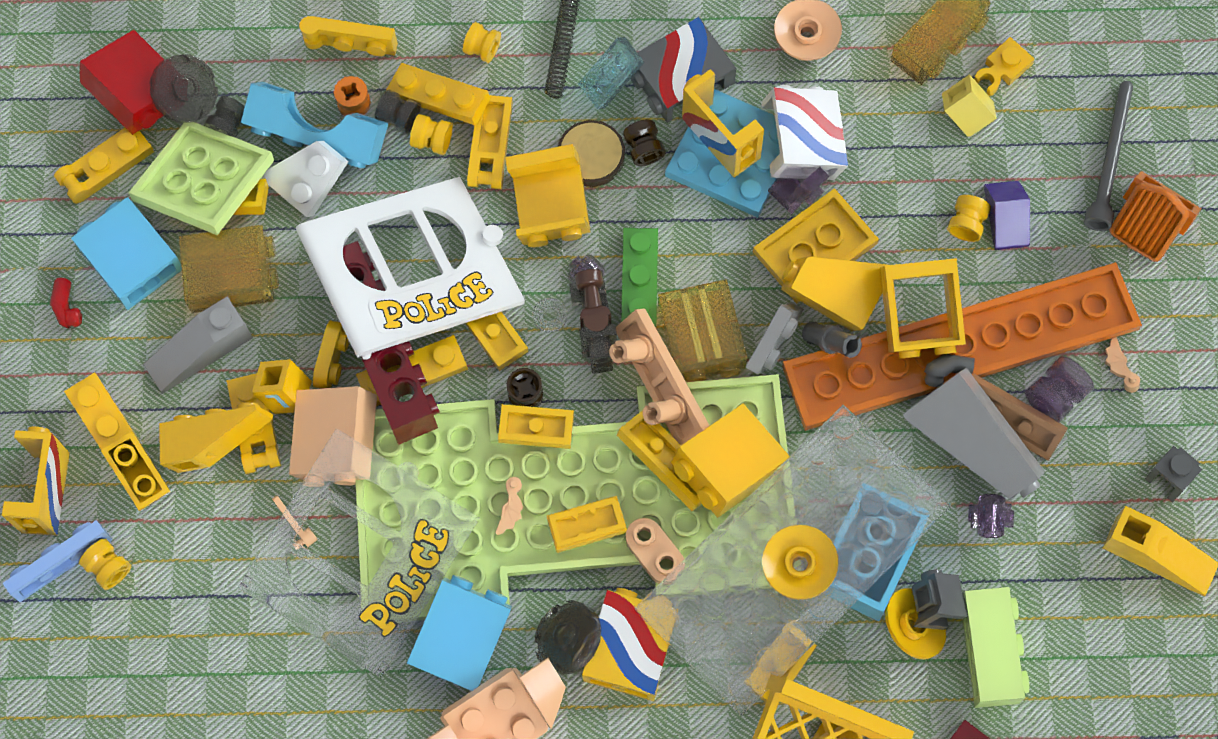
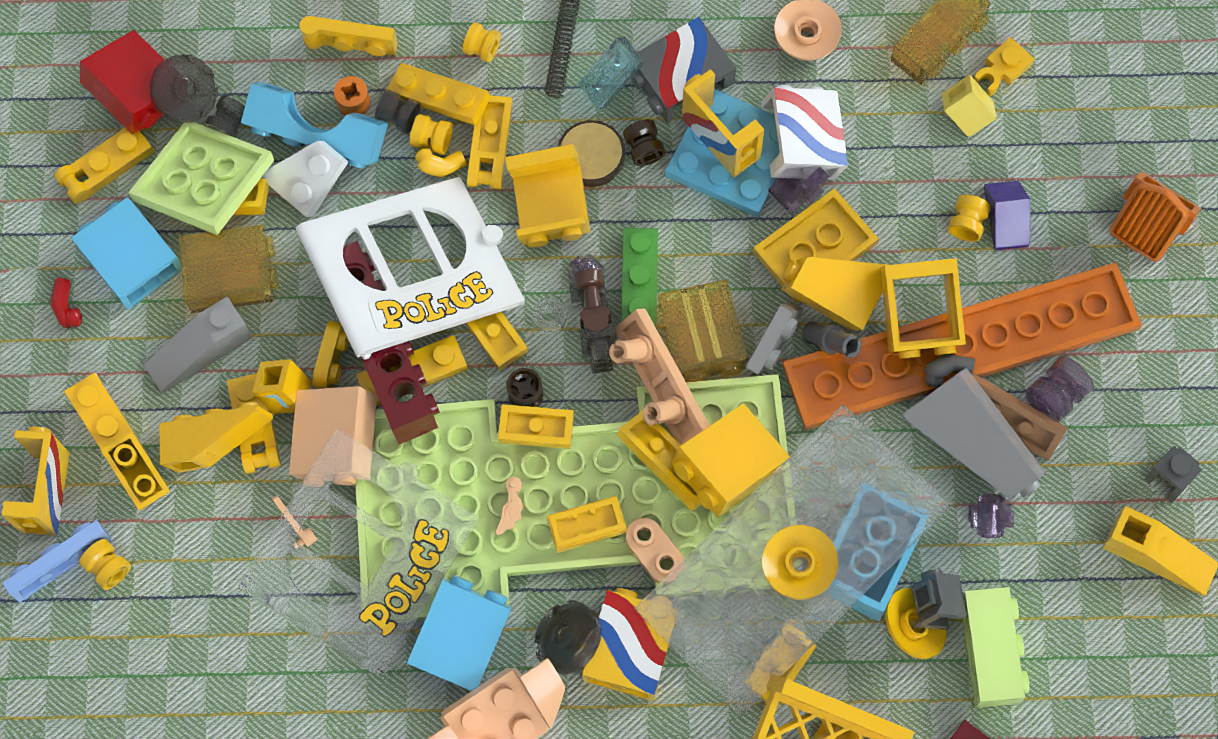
(439, 166): none -> yellow arm
(1100, 214): dark grey piece -> none
(1118, 365): light nougat piece -> none

